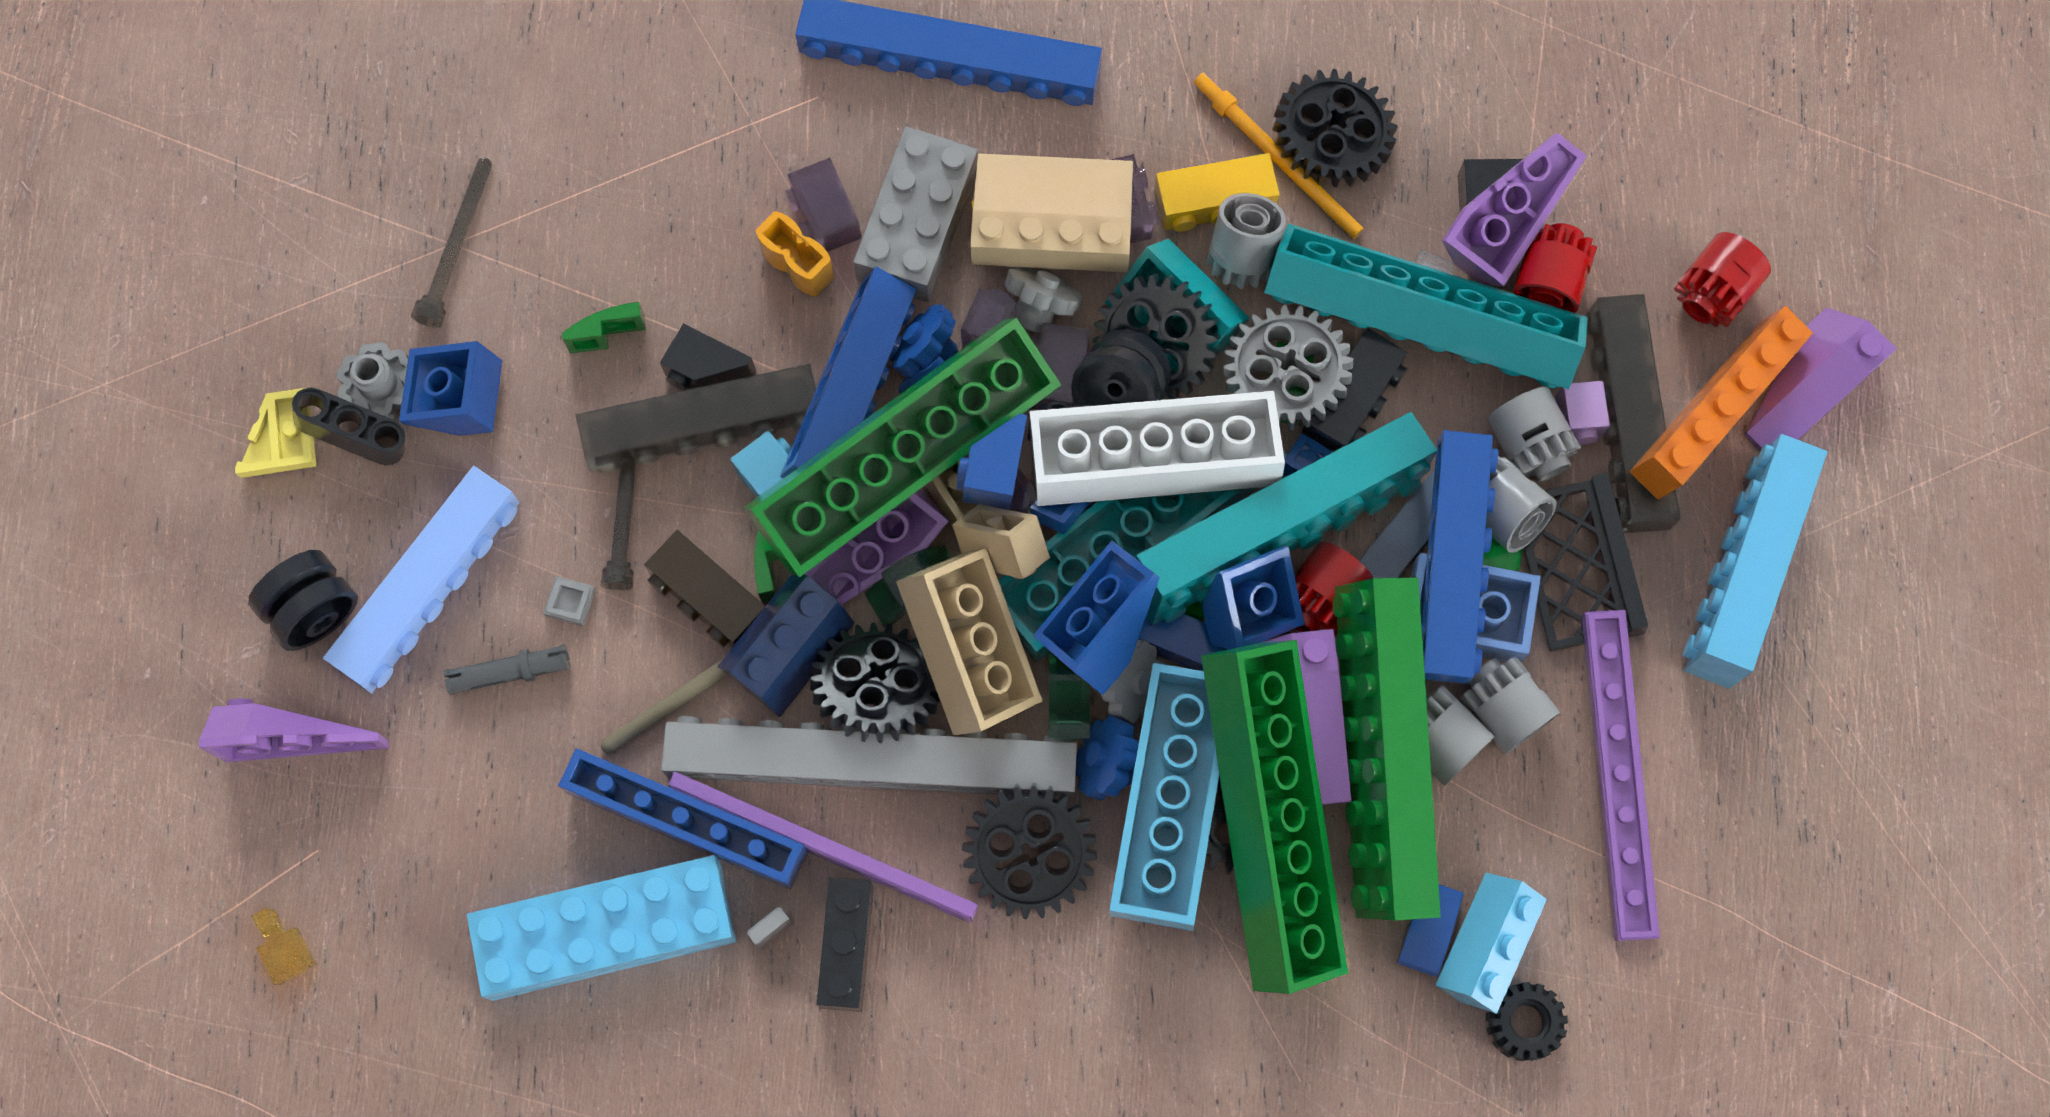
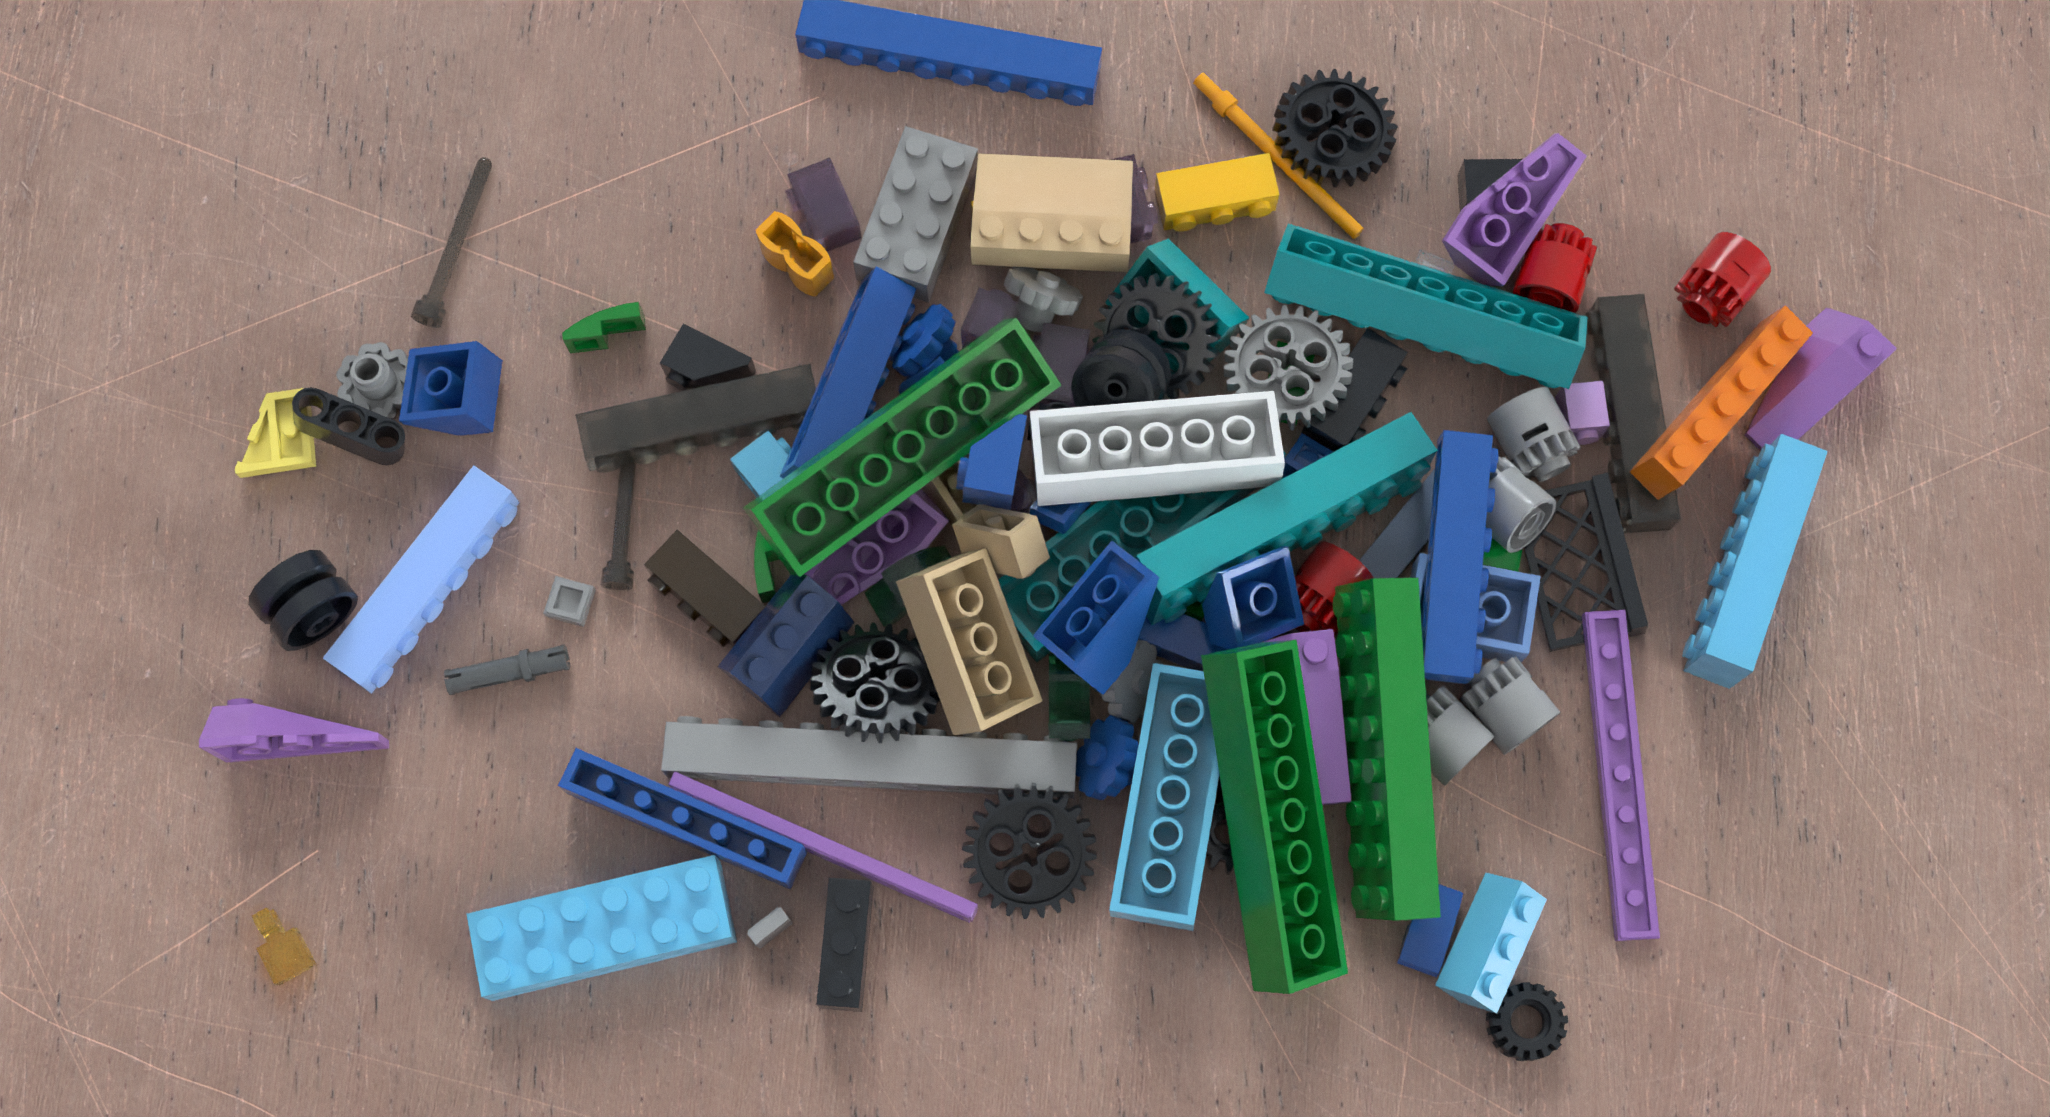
(662, 708): dark tan piece -> none
(1246, 239): light grey gear -> none

